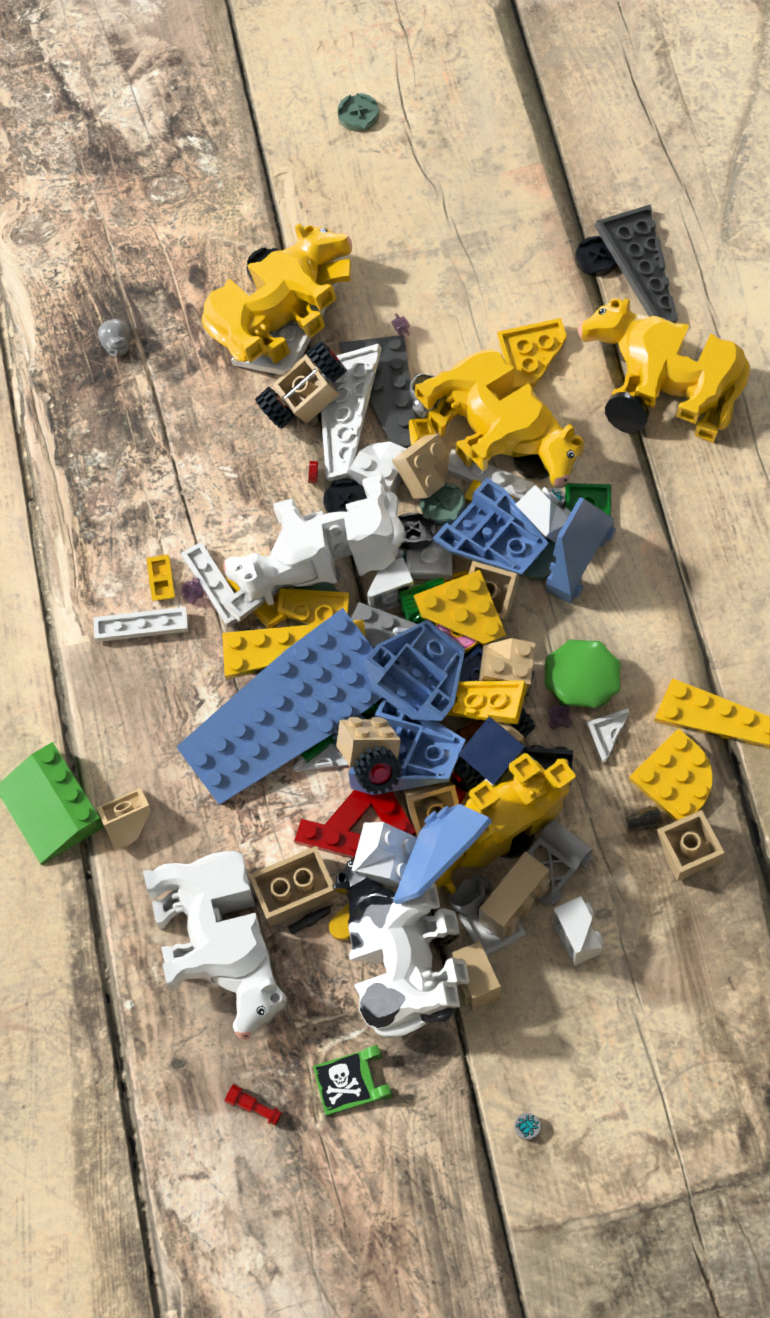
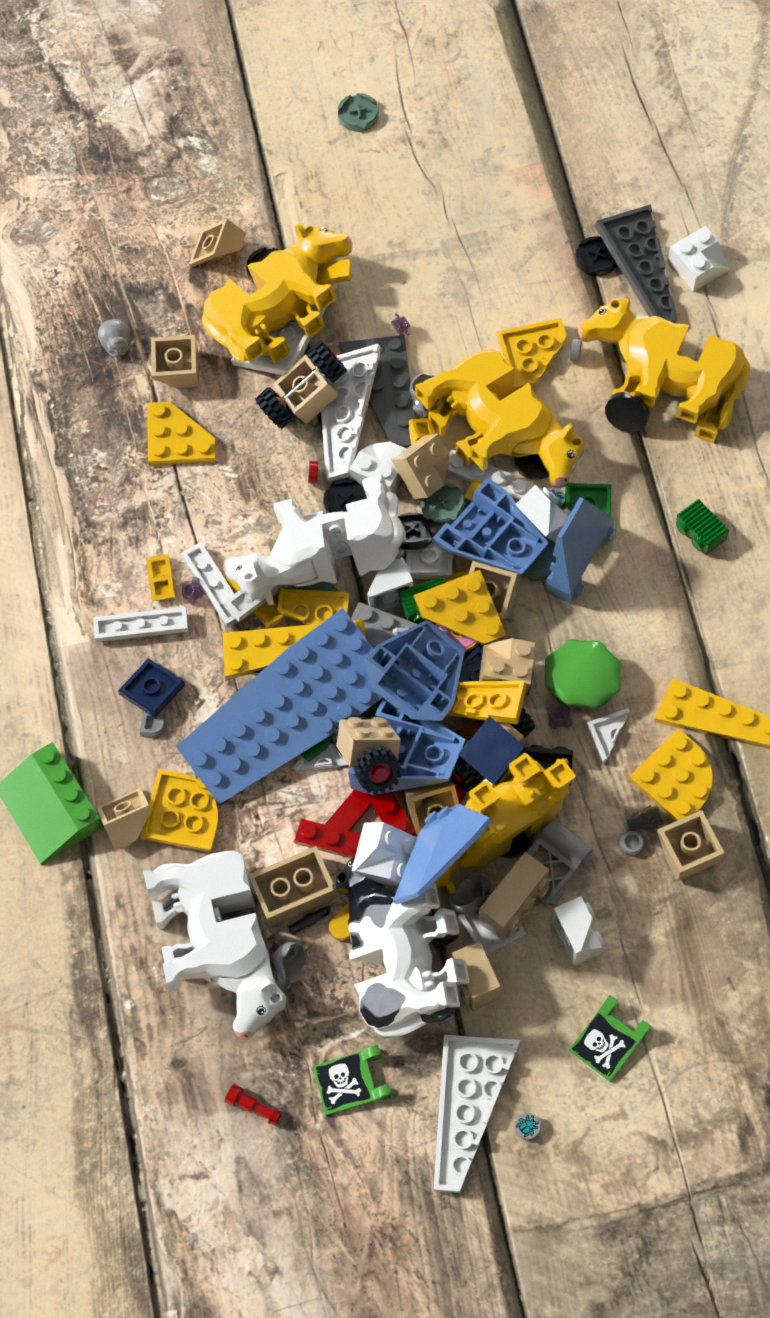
(151, 688): none -> dark blue tile
(152, 726): none -> light grey tile
(175, 361): none -> tan slope
(176, 437): none -> yellow plate
(181, 812): none -> yellow plate
(217, 242): none -> tan slope
(288, 963): none -> light grey hair
(468, 1092): none -> white wing
(575, 350): none -> light grey tile
(607, 1041): none -> flag
(631, 843): none -> light grey tile
(698, 258): none -> white slope
(701, 527): none -> green brick

